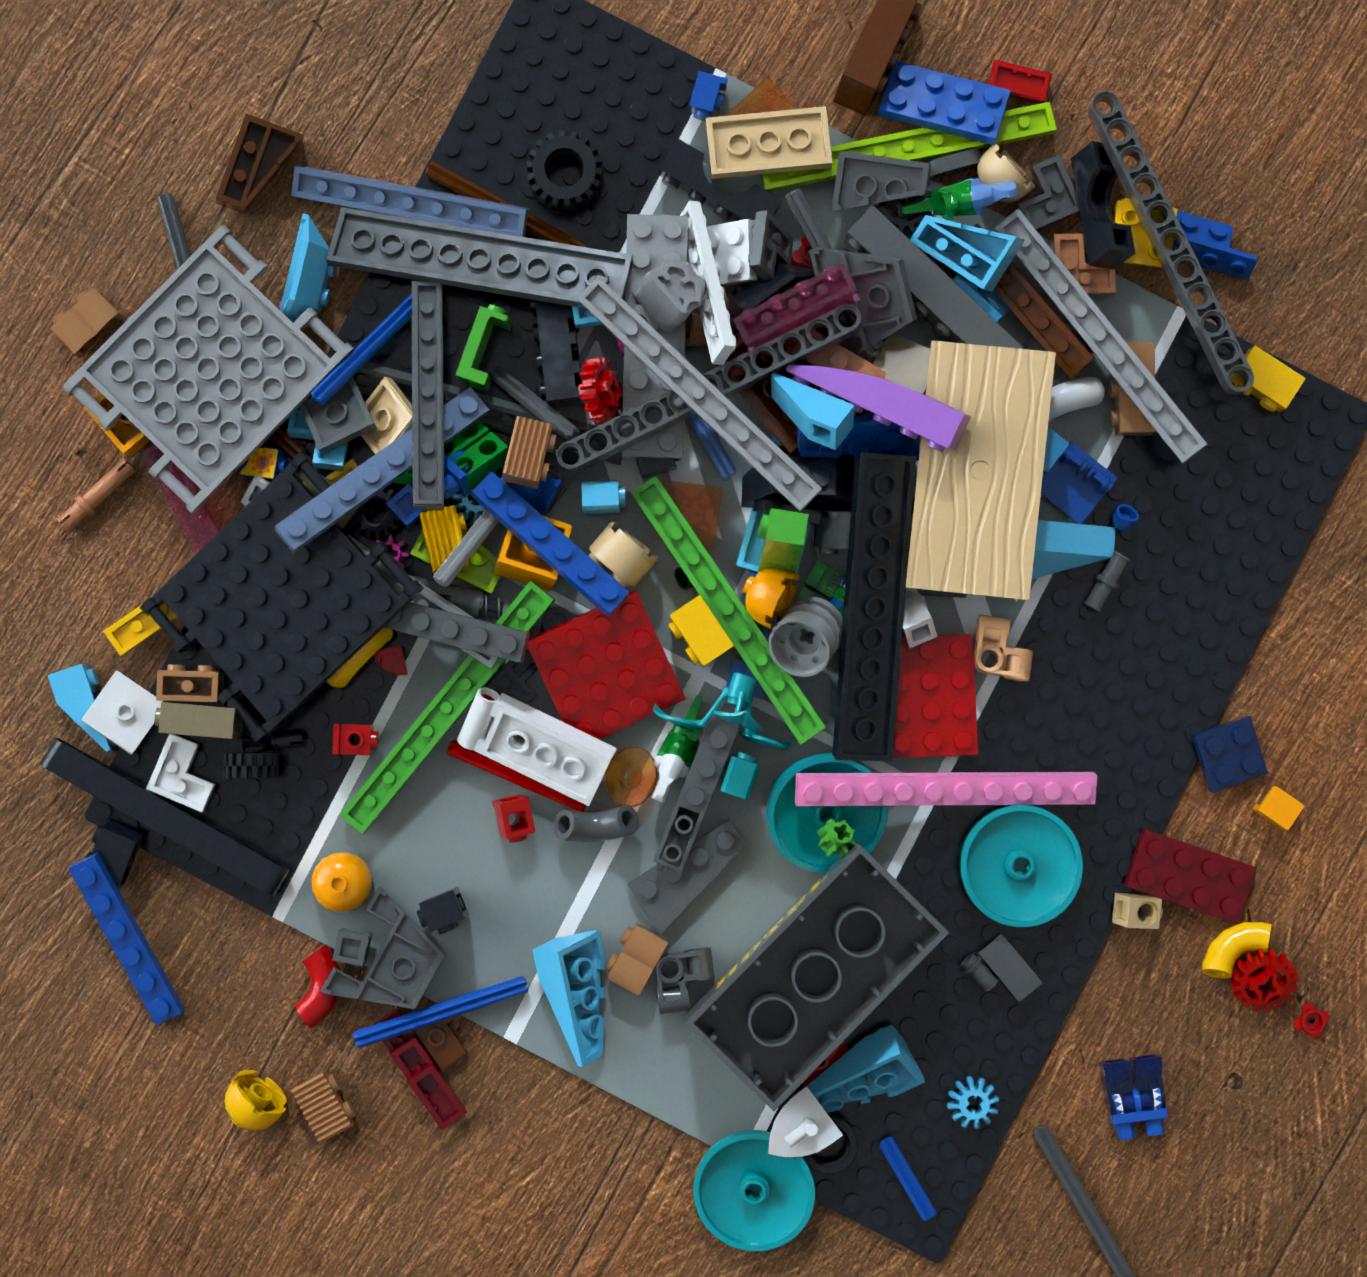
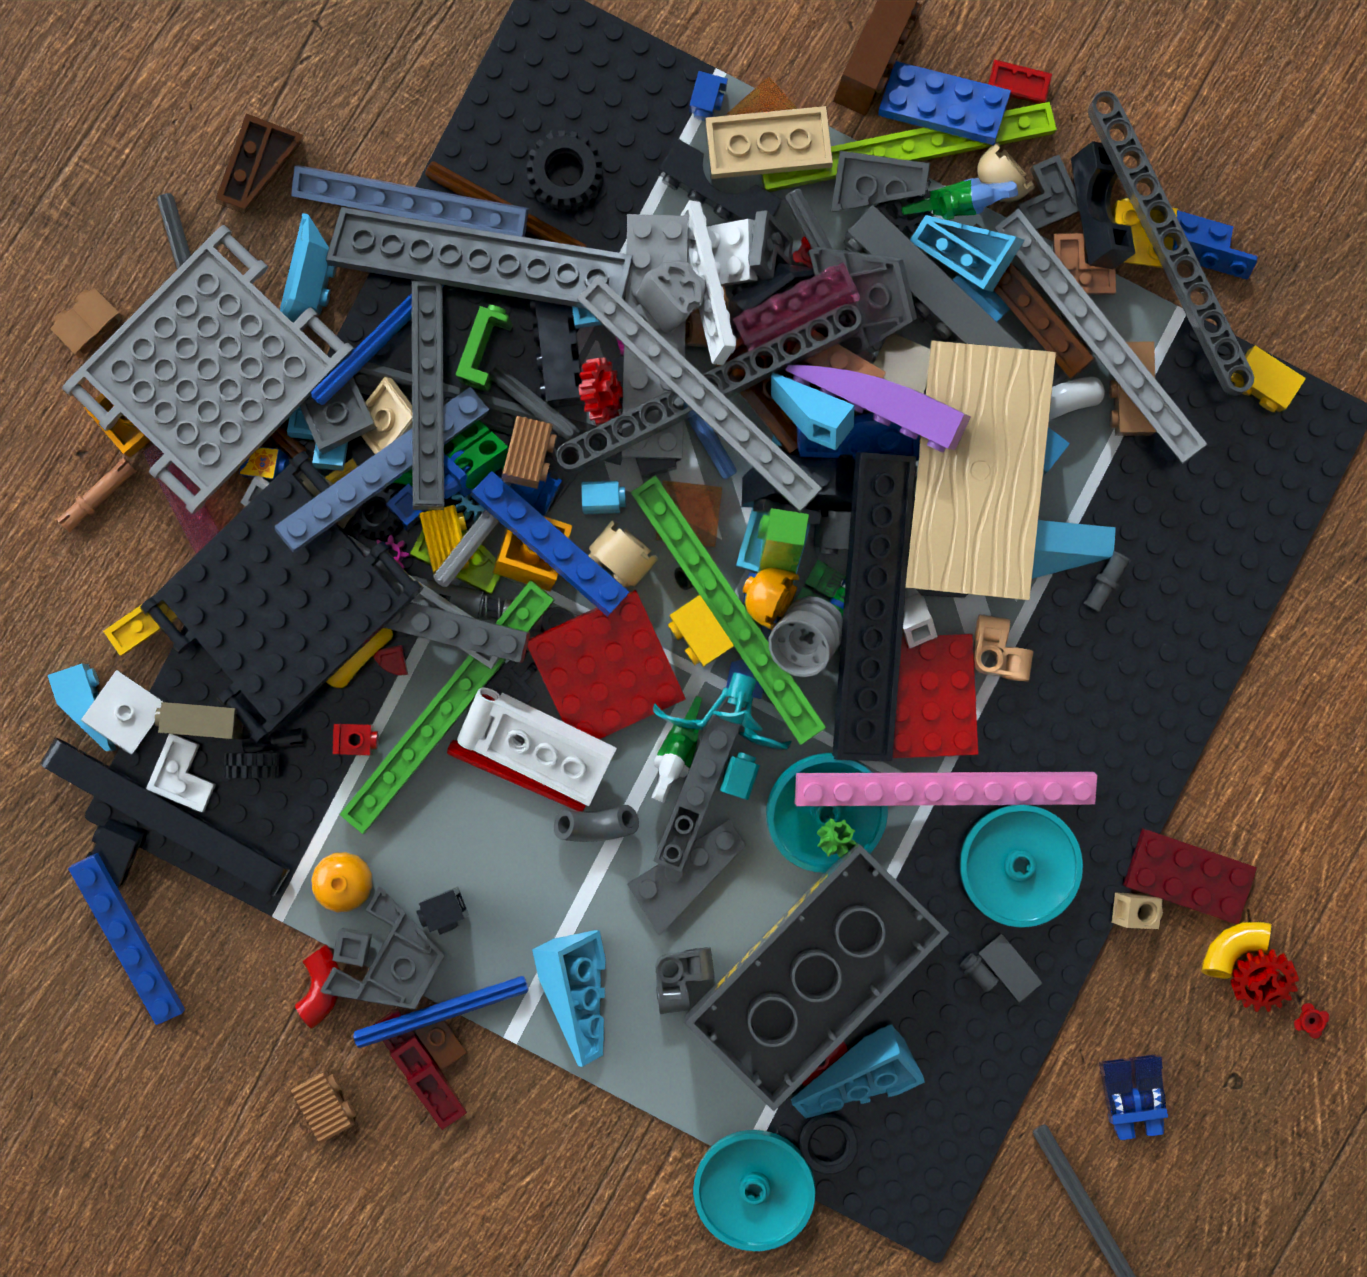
(189, 686): medium nougat brick -> none
(253, 1102): yellow cylinder -> none
(523, 823): red brick -> none
(636, 959): medium nougat brick -> none
(640, 778): clear orange dish -> none
(802, 1127): white shield -> none
(907, 1178): blue axle -> none
(954, 163): dark grey beam -> none
(983, 1102): medium azure gear -> none
(1076, 483): blue hinge -> none
(1125, 517): blue hinge -> none
(1229, 754): dark blue plate -> none
(1279, 808): light orange panel -> none

